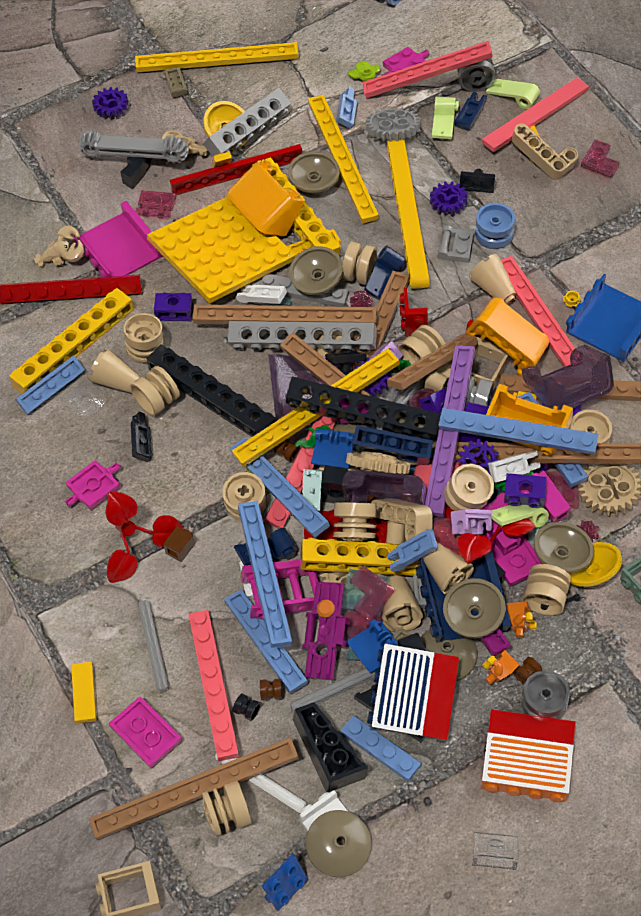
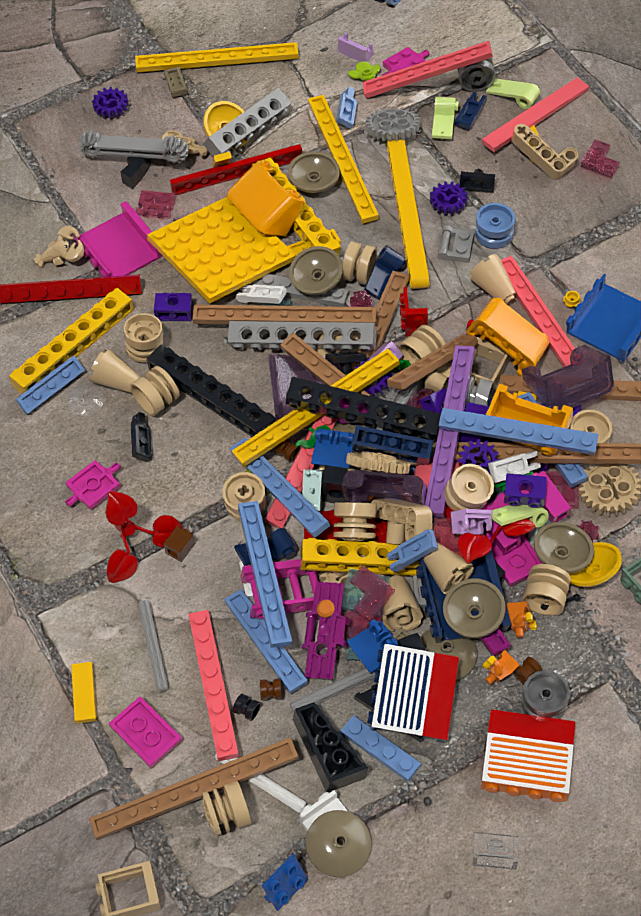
(354, 49): none -> lavender hinge

